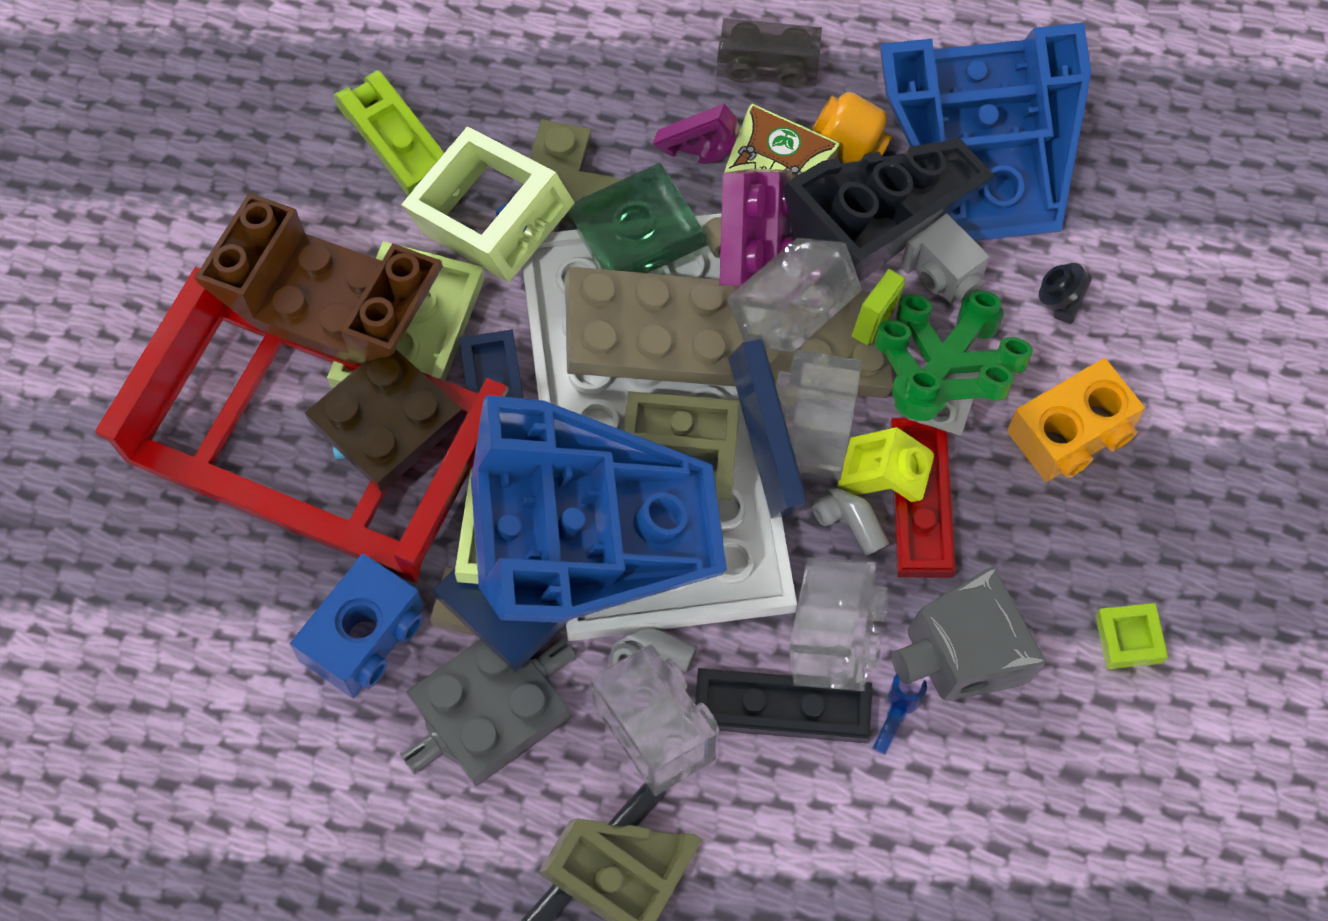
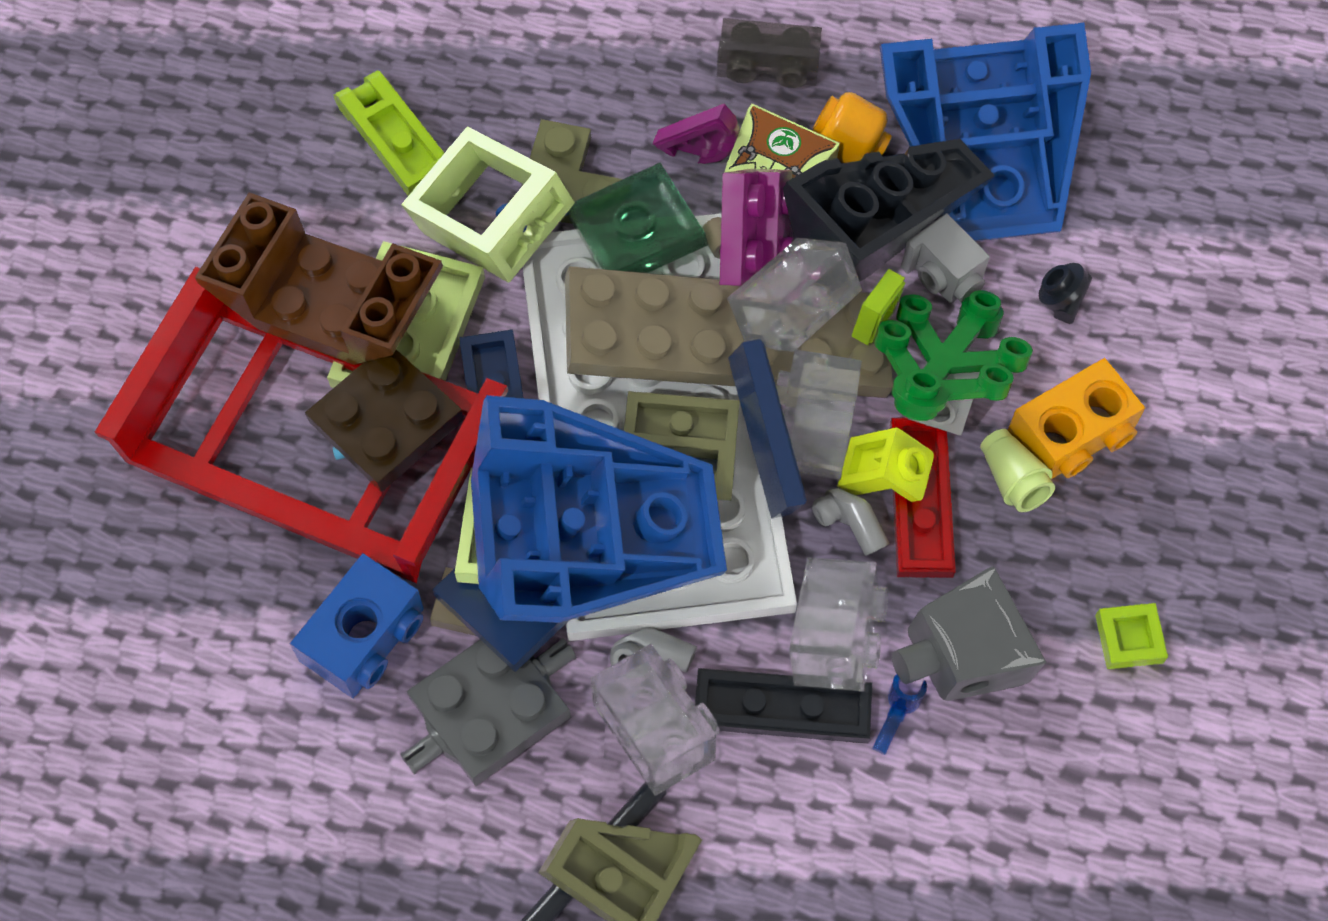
(1018, 472): none -> yellowish green cone

